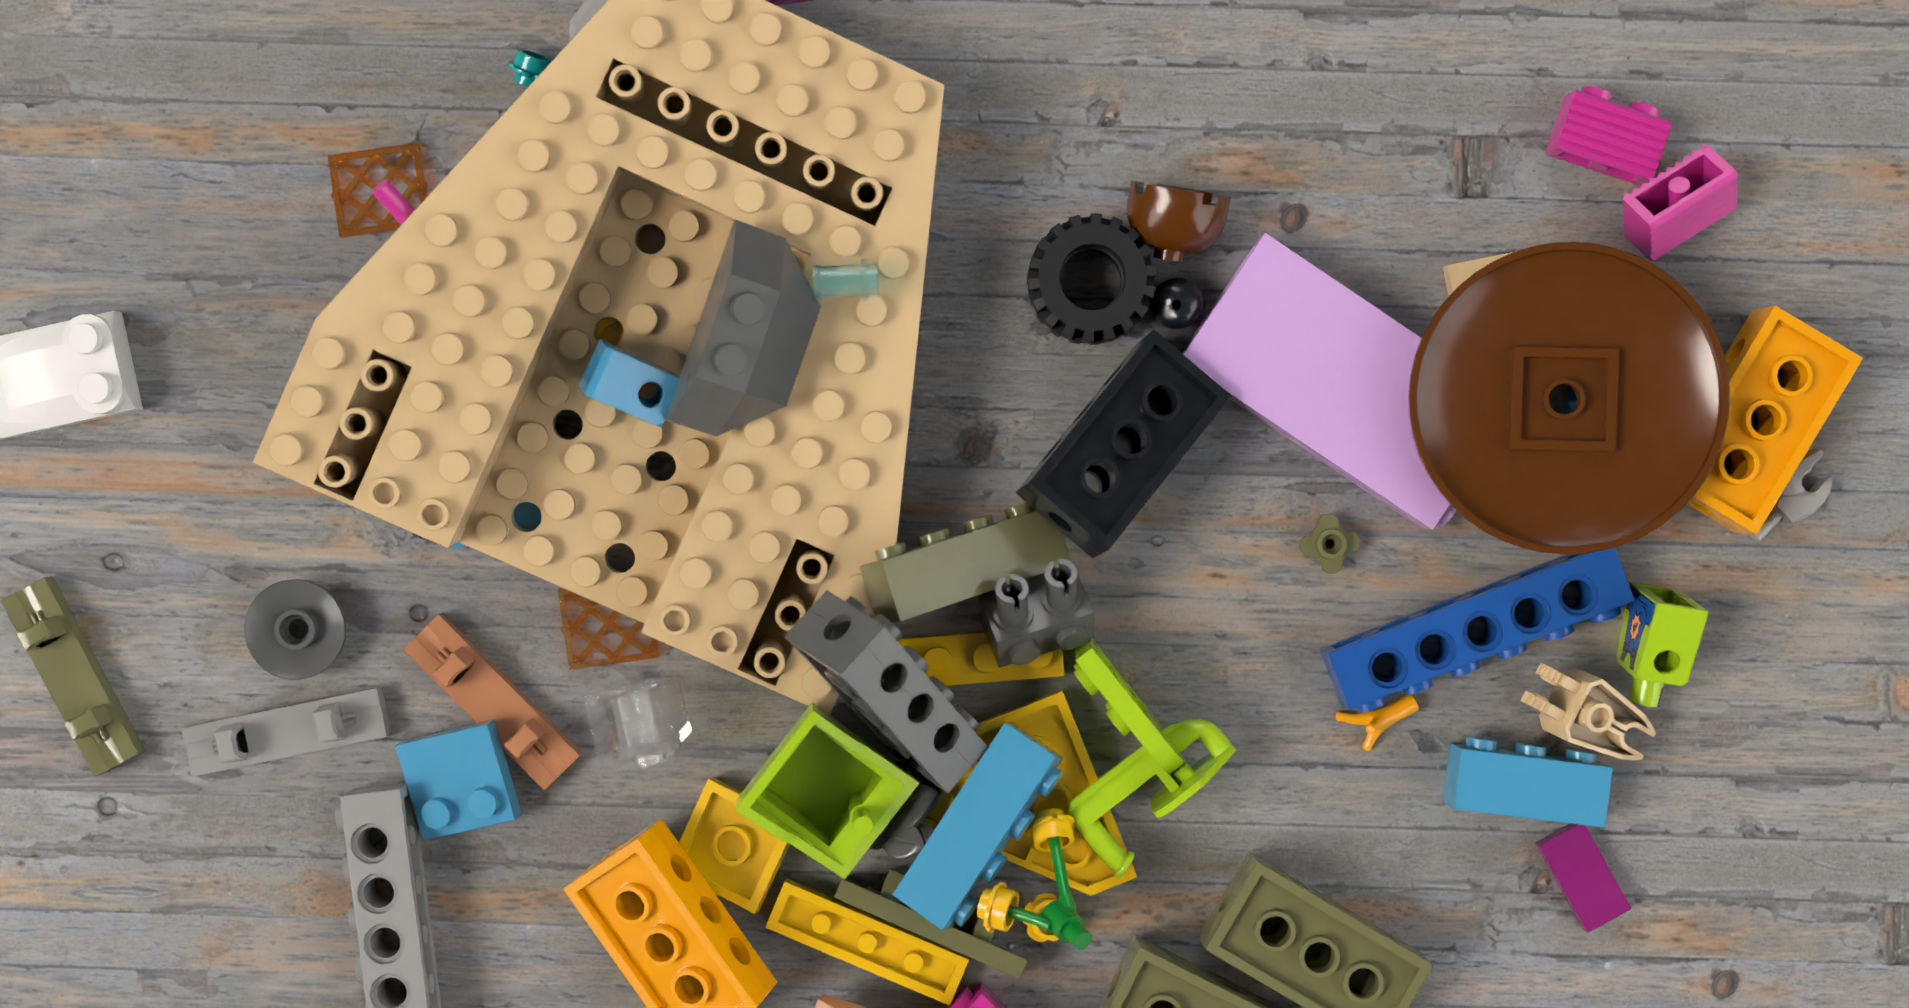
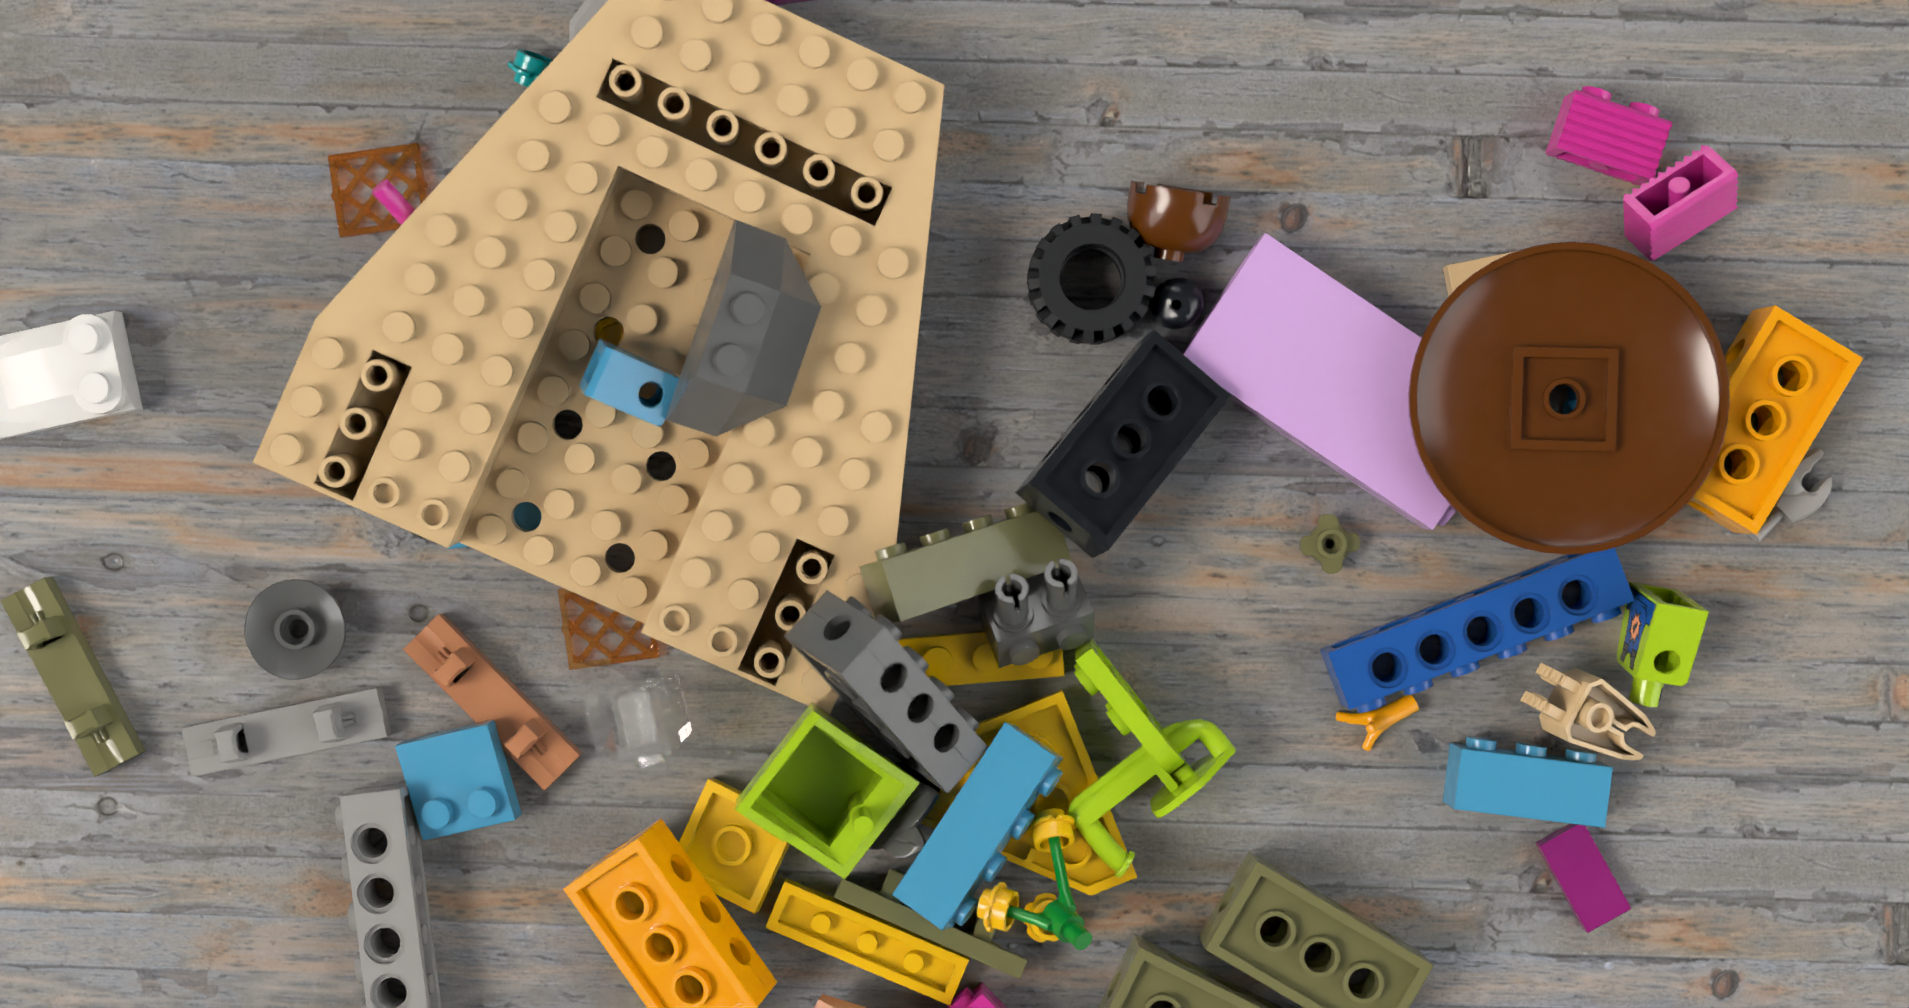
(846, 280): clear light blue pin -> none

